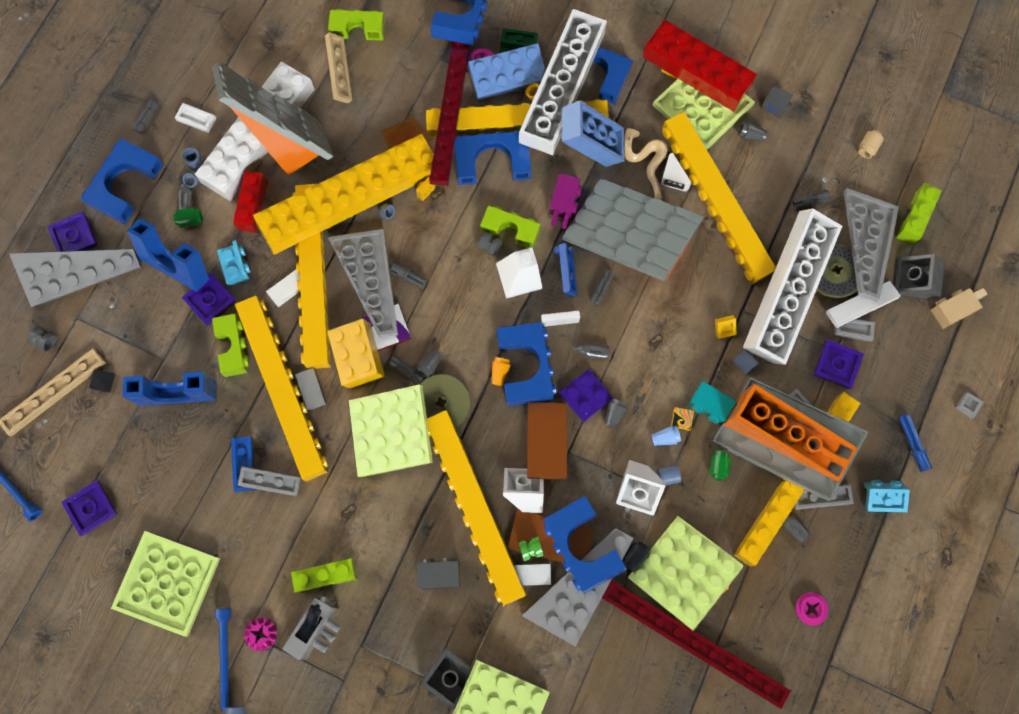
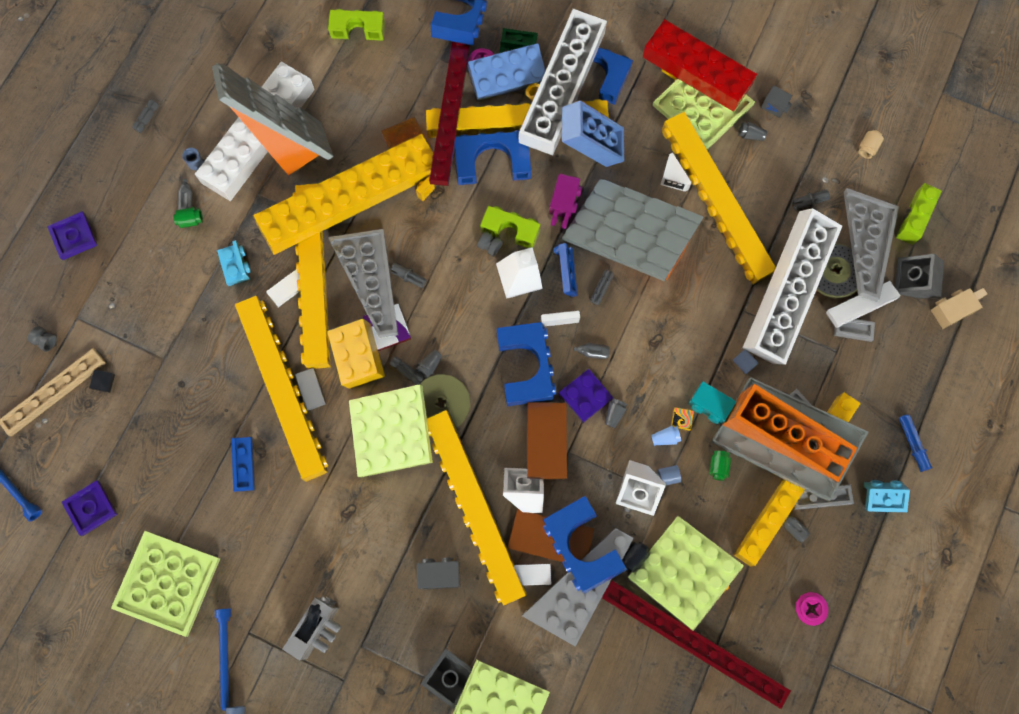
(57, 274): light grey wing -> none
(122, 158): blue arch -> none
(182, 265): blue arch -> none
(190, 184): sand blue hinge -> none
(194, 388): blue arch -> none
(195, 117): white tile -> none
(209, 300): dark purple plate -> none
(234, 361): lime arch -> none
(250, 201): red brick -> none
(269, 481): light grey tile -> none
(269, 630): dark pink gear -> none
(324, 575): lime arch -> none
(338, 68): tan plate -> none
(391, 211): sand blue hinge -> none
(499, 370): light orange cone -> none
(532, 548): bright green wheel -> none
(656, 145): tan animal -> none
(725, 327): yellow plate -> none
(838, 364): dark purple plate -> none
(969, 404): light grey tile -> none

